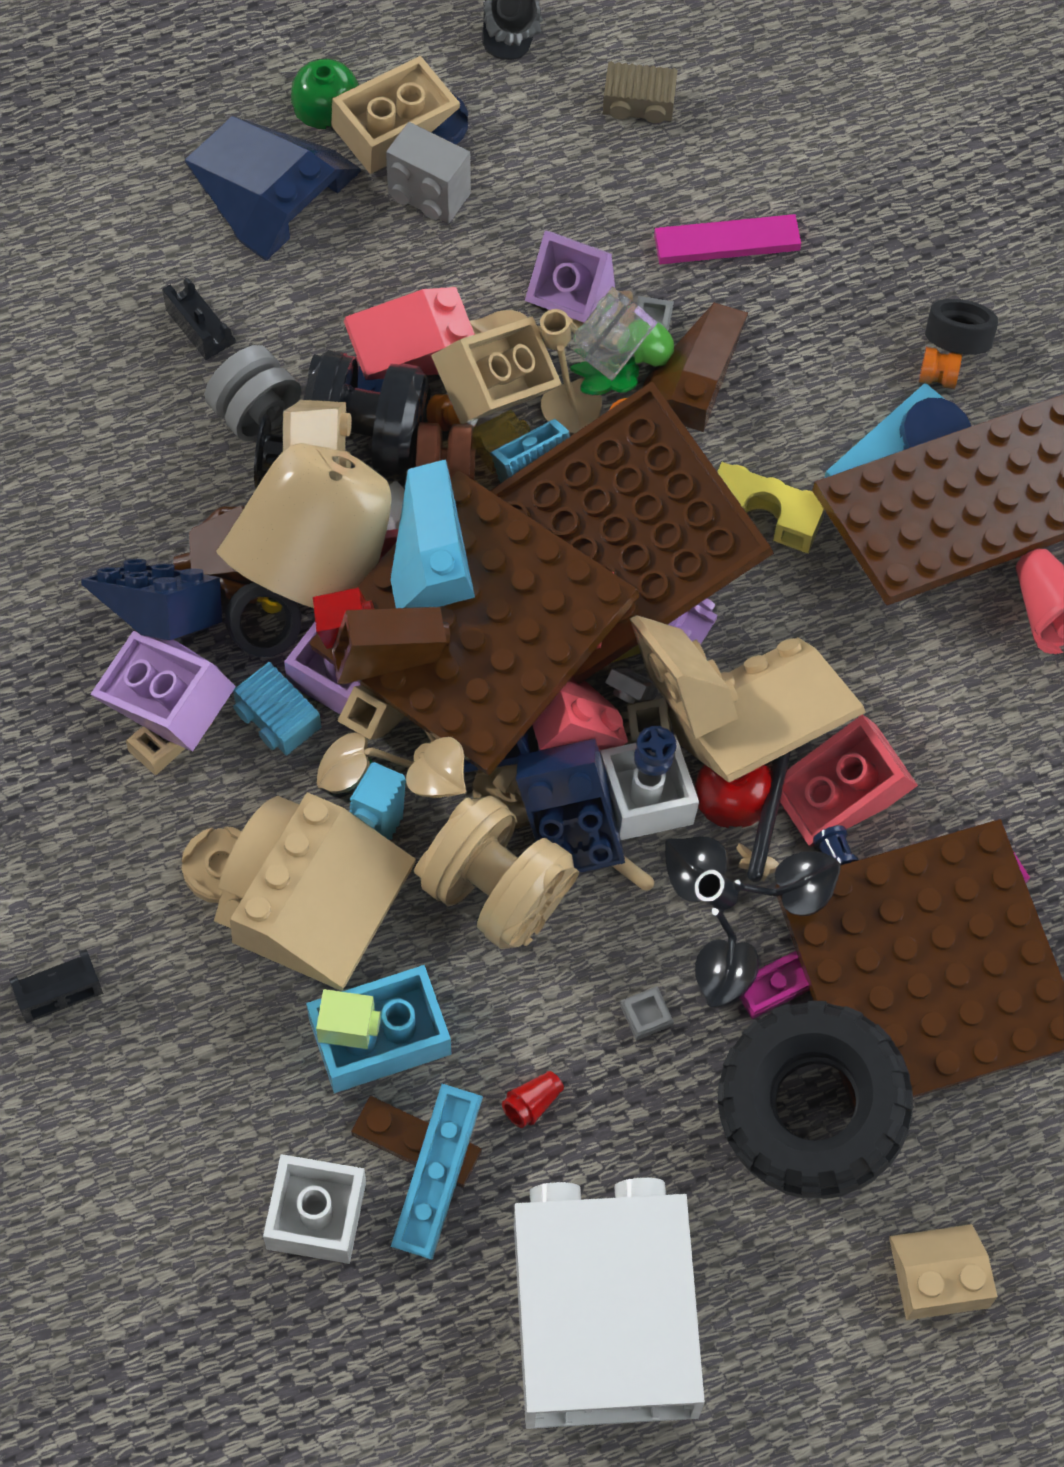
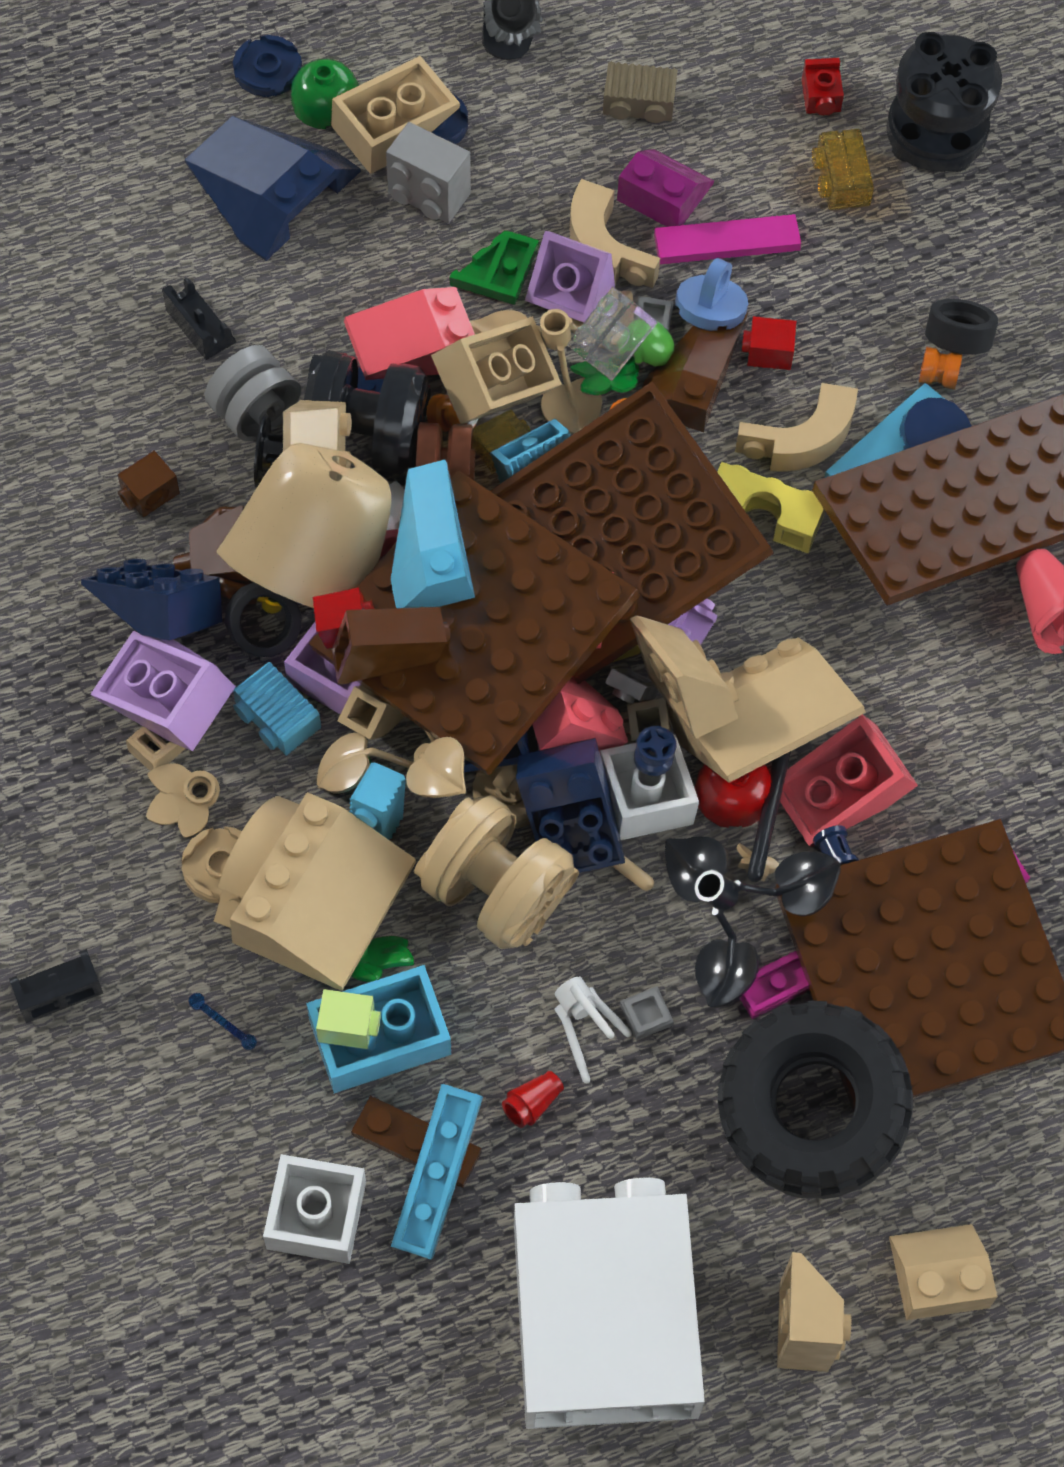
(147, 484): none -> reddish brown brick
(176, 798): none -> tan plate
(197, 1002): none -> clear blue hinge
(268, 77): none -> dark blue tile
(382, 954): none -> green plate
(499, 268): none -> green wing
(581, 1001): none -> white plant
(588, 217): none -> tan arch
(661, 187): none -> magenta slope
(712, 298): none -> medium blue tile
(770, 343): none -> red brick
(807, 443): none -> tan arch
(809, 1319): none -> tan slope
(822, 86): none -> red brick
(843, 169): none -> clear yellow brick
(943, 102): none -> black piece

